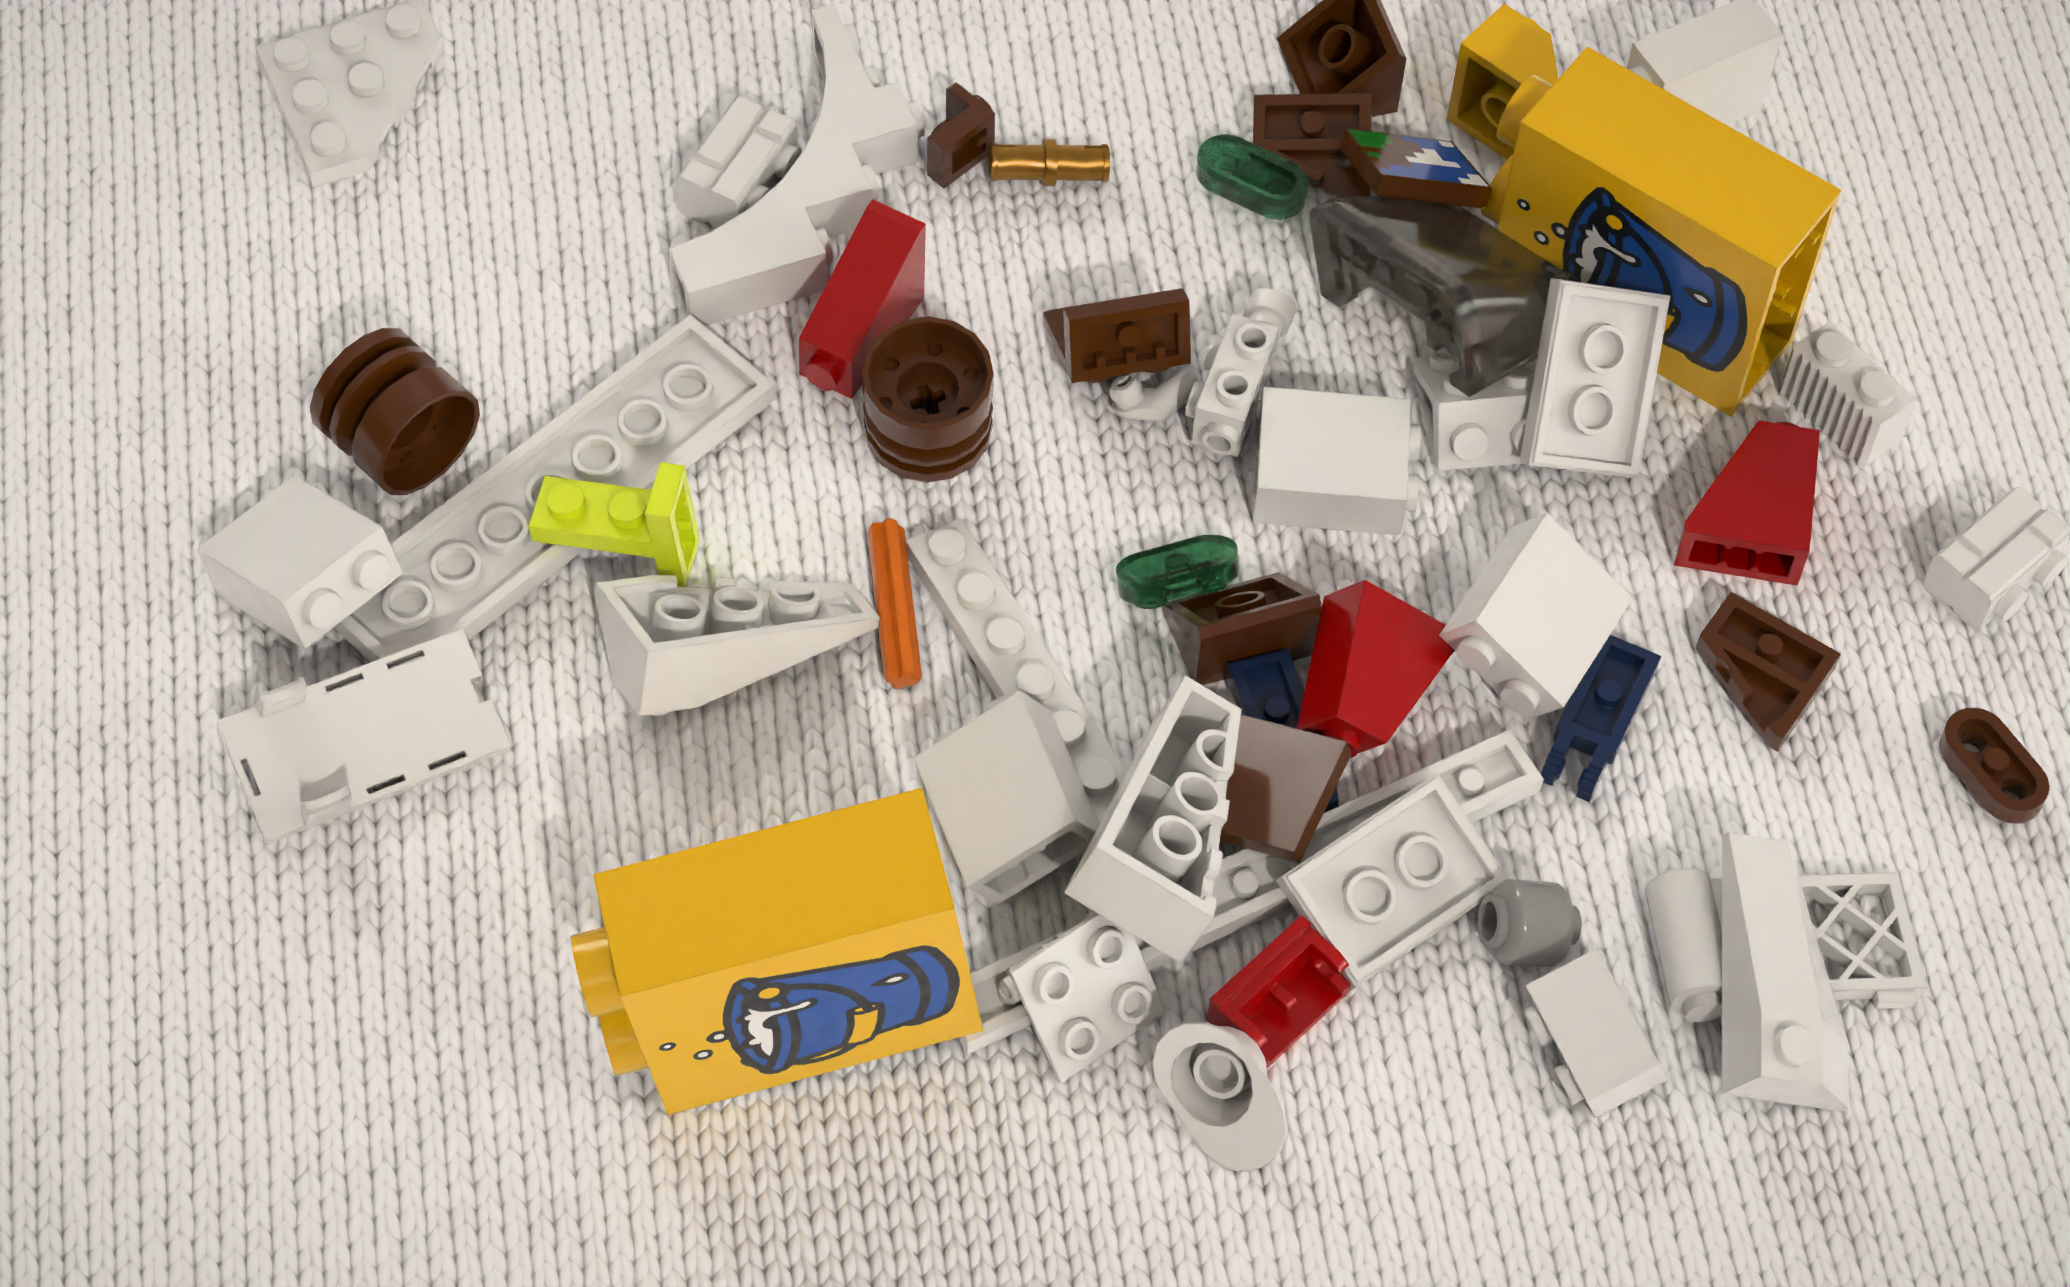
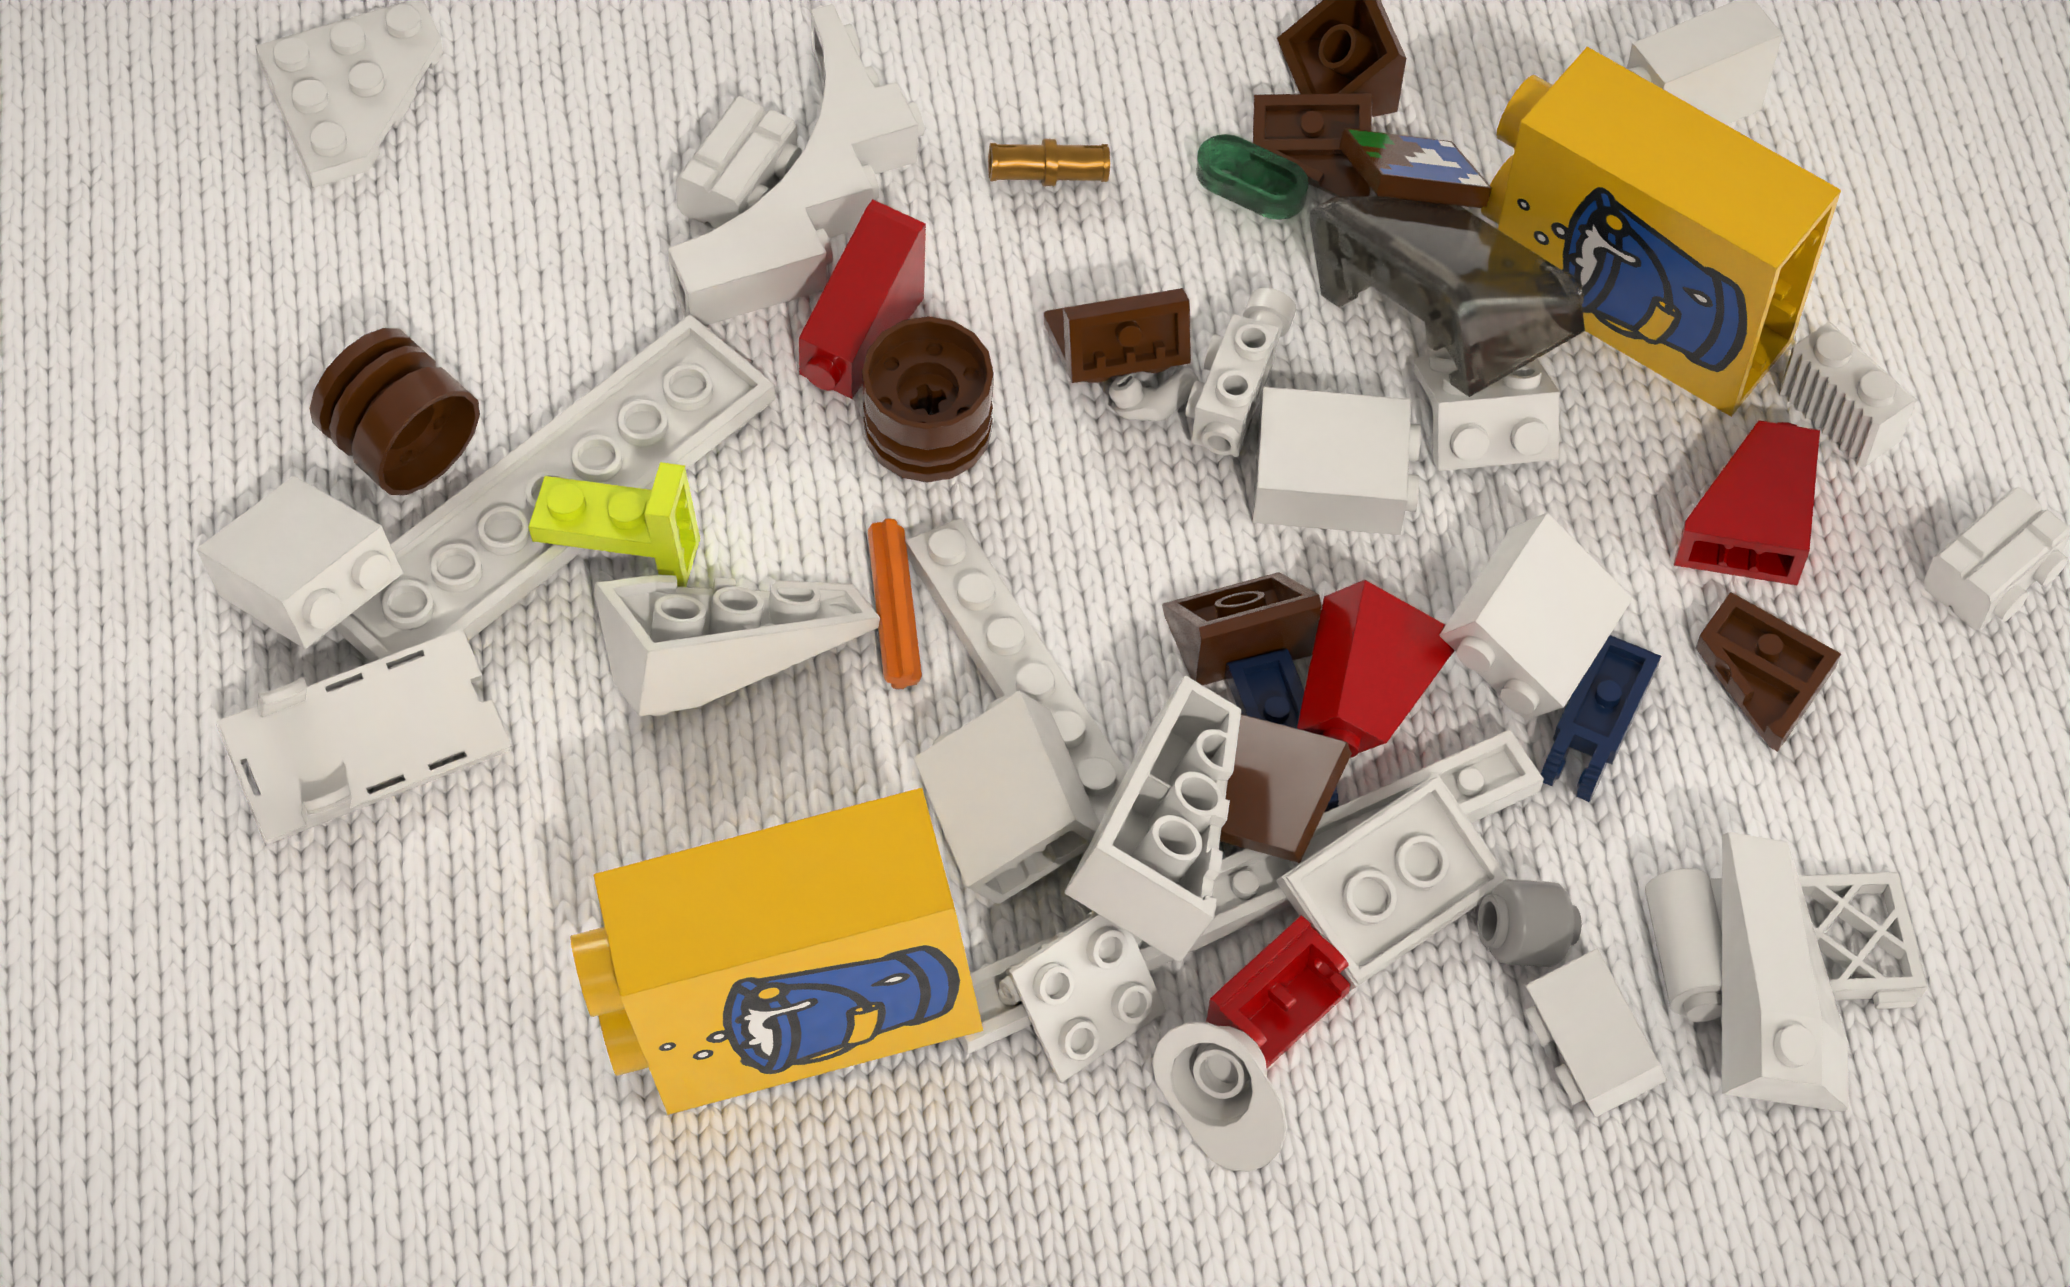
(961, 138): reddish brown bracket -> none
(1177, 570): clear green plate -> none
(1492, 68): yellow slope -> none
(1594, 378): white tile -> none
(1998, 767): reddish brown plate -> none

